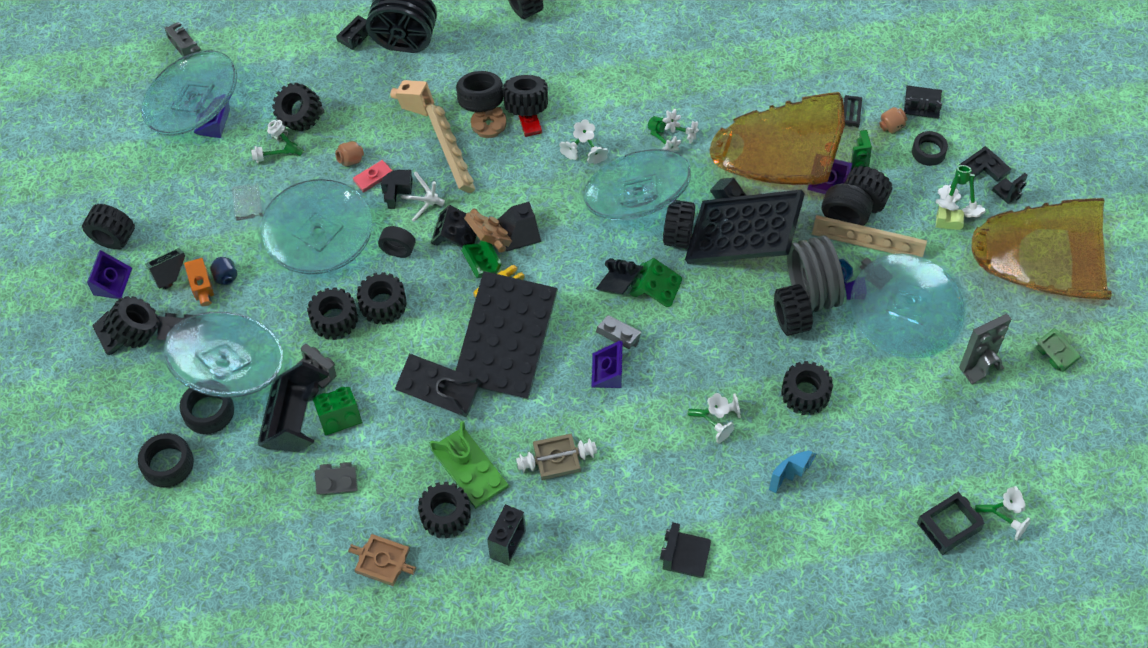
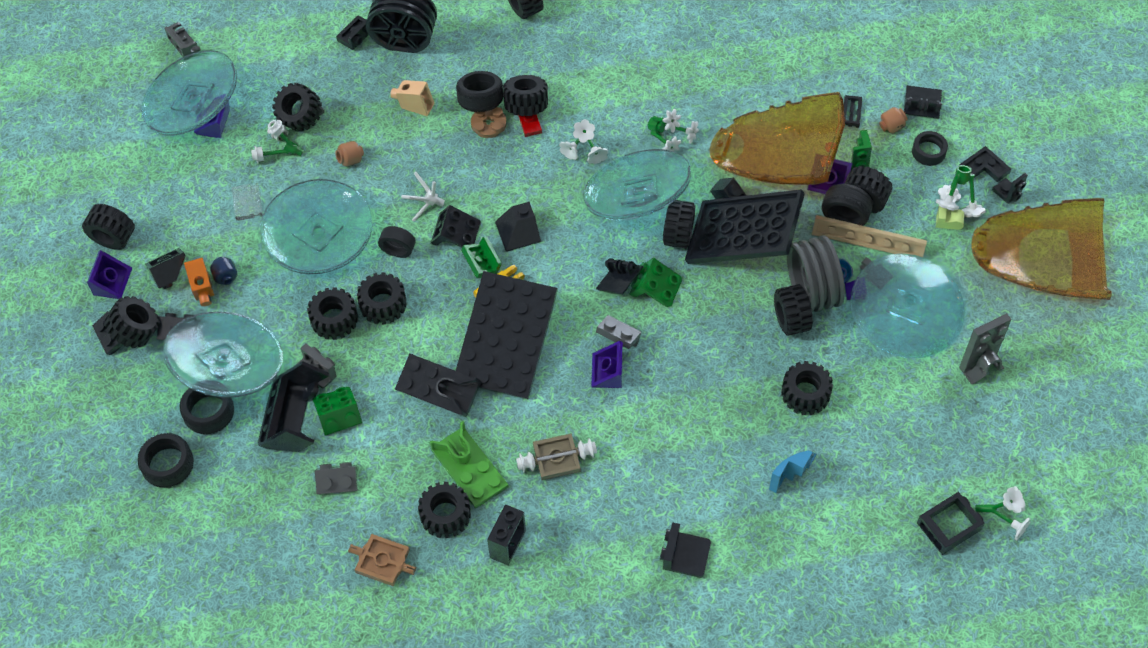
(371, 176): coral plate -> none
(396, 183): black brick -> none
(450, 148): tan plate -> none
(488, 230): medium nougat plate -> none
(718, 406): white plant -> none
(1058, 349): green bracket -> none

